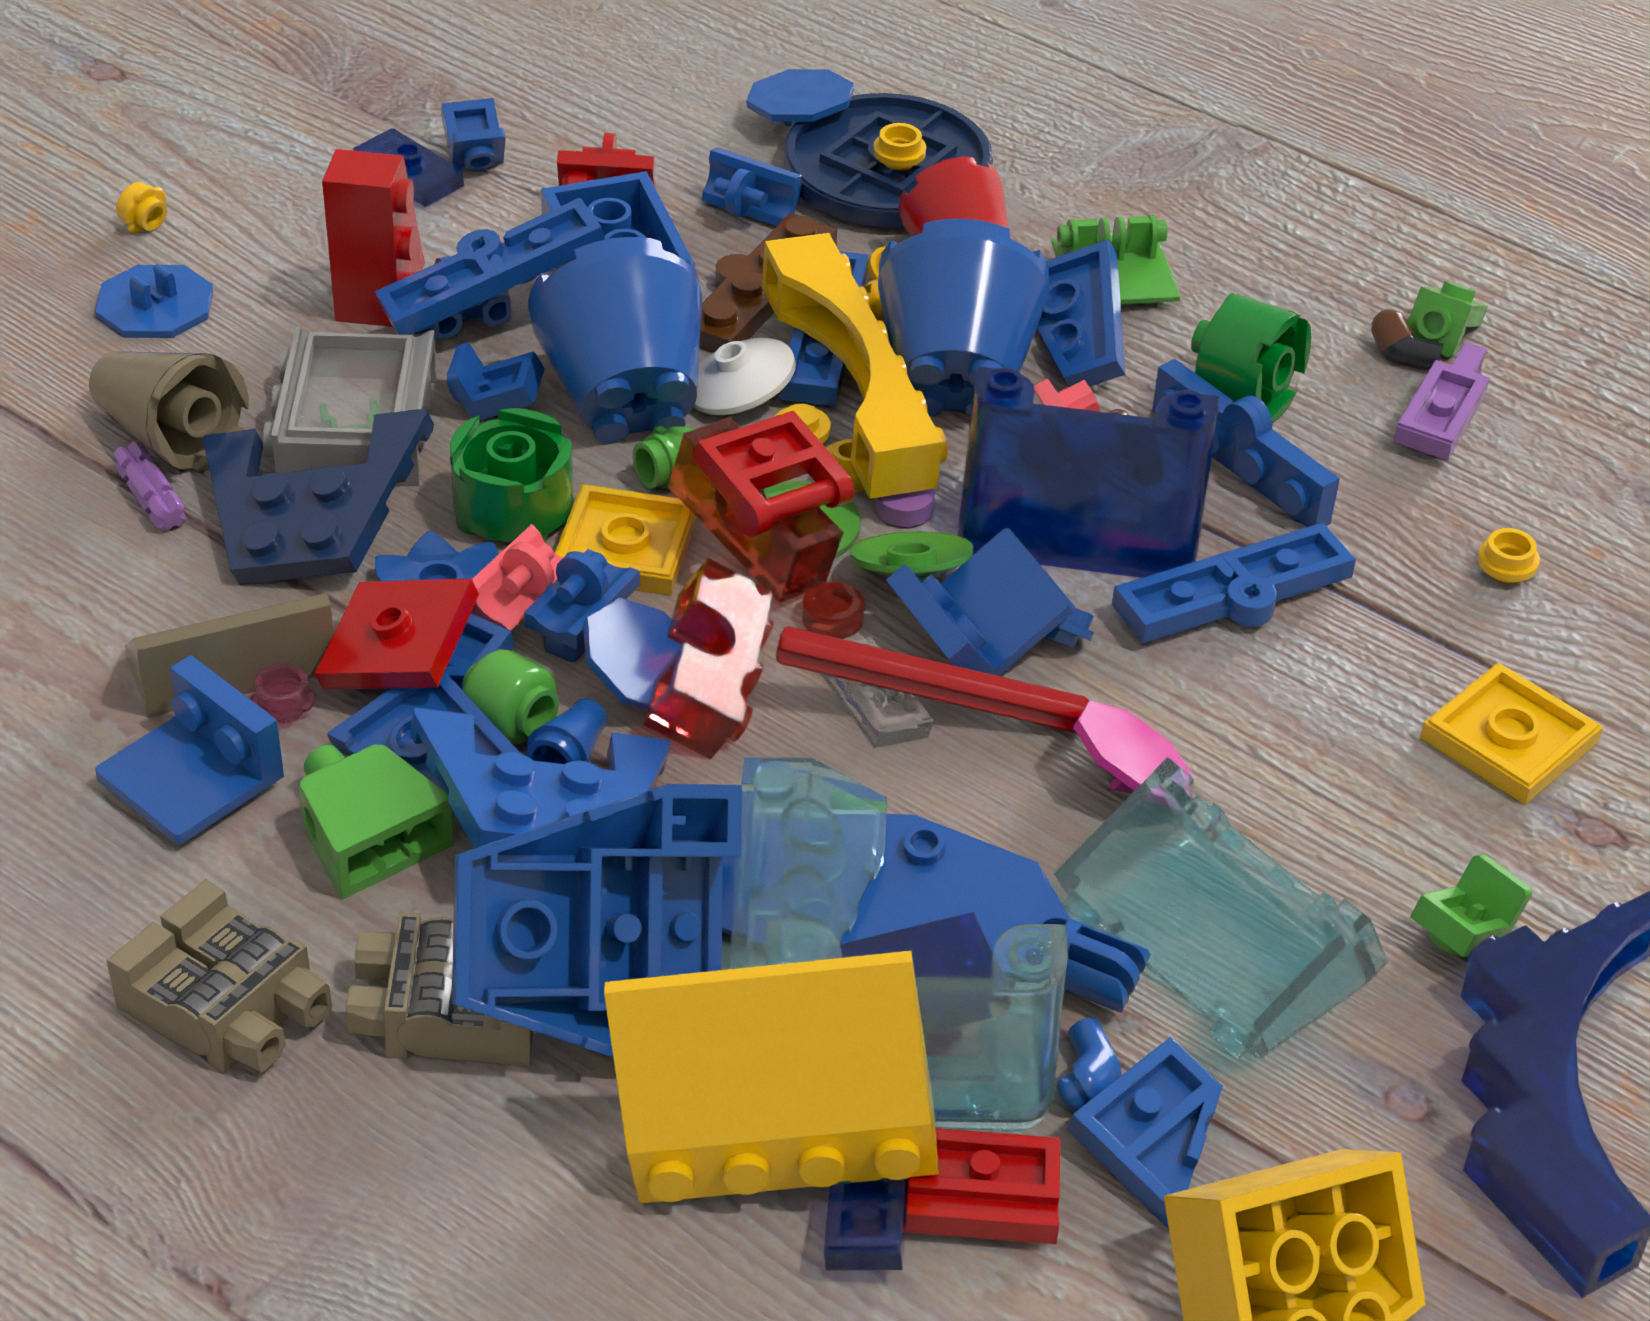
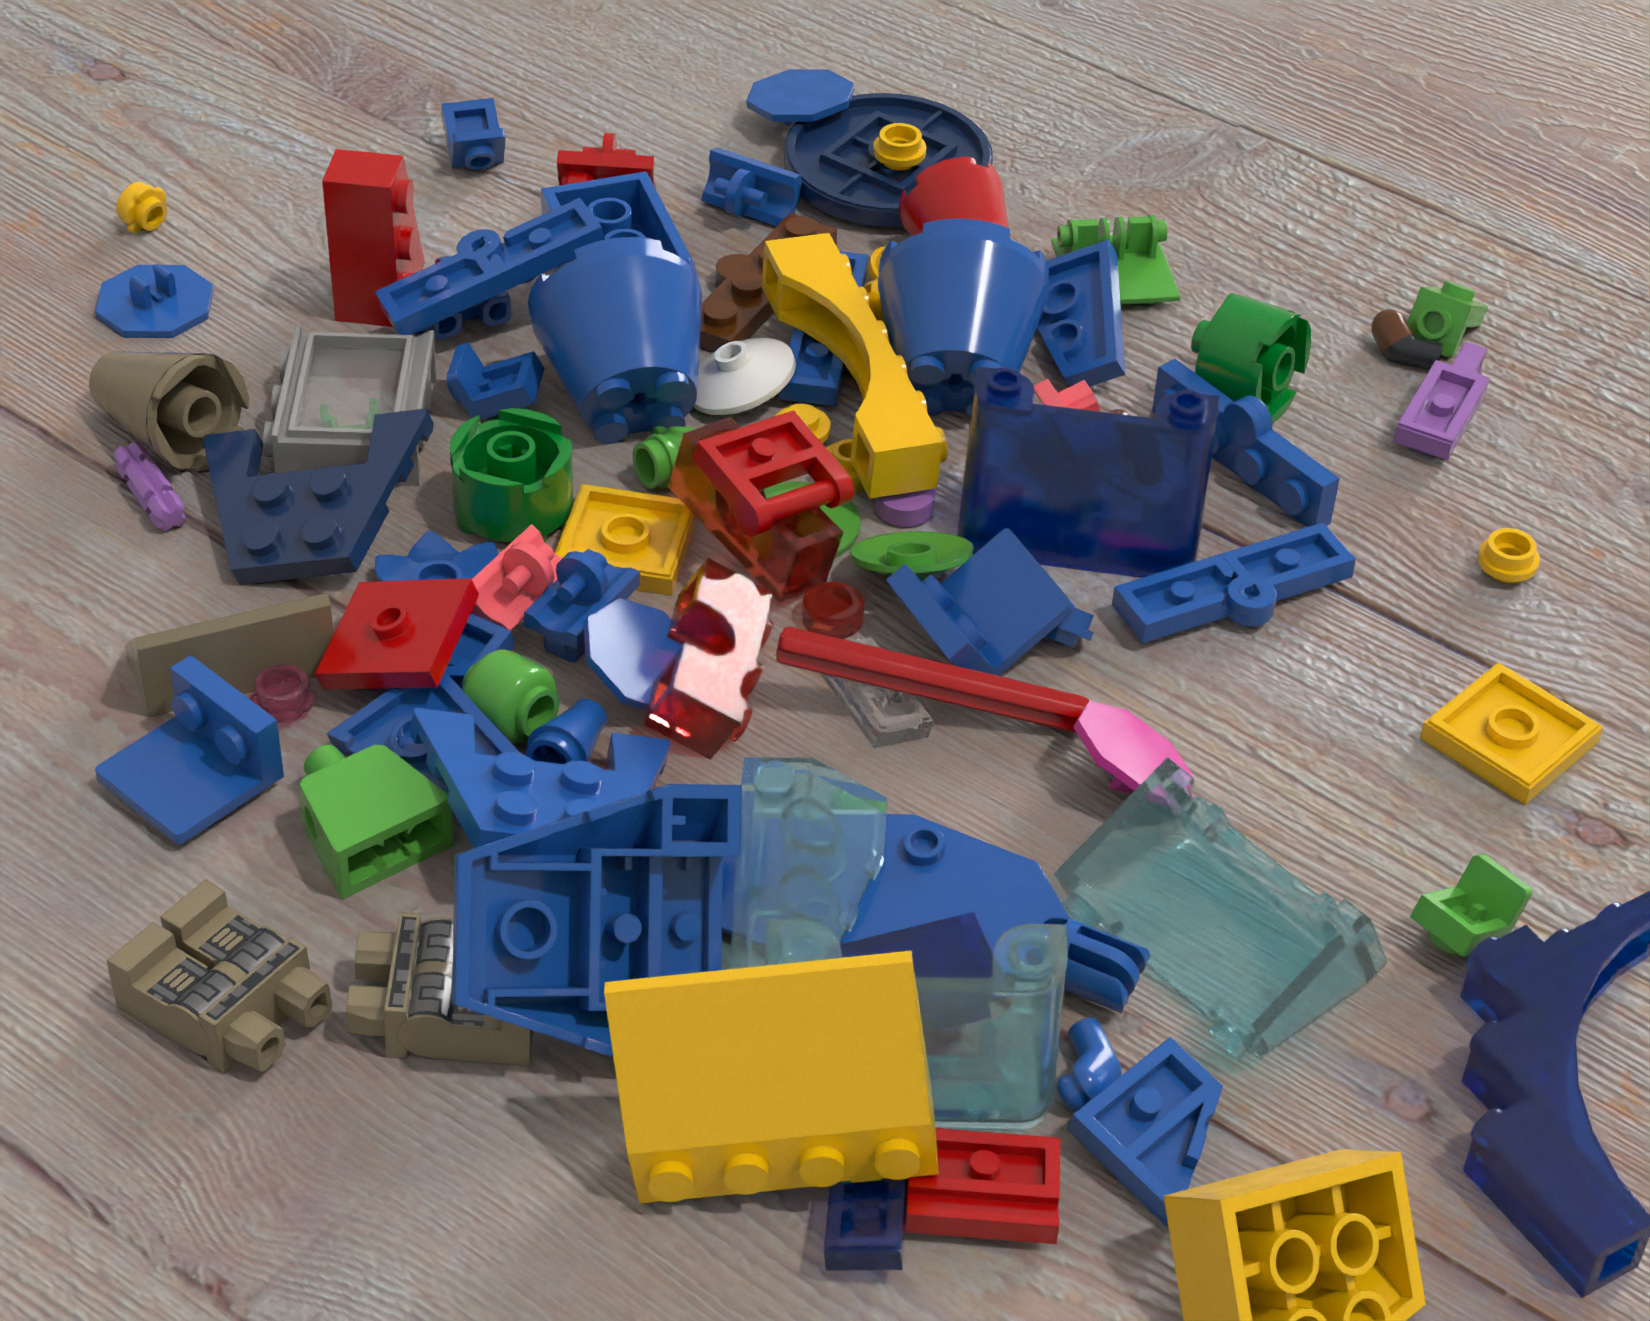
(430, 173): clear blue plate -> none

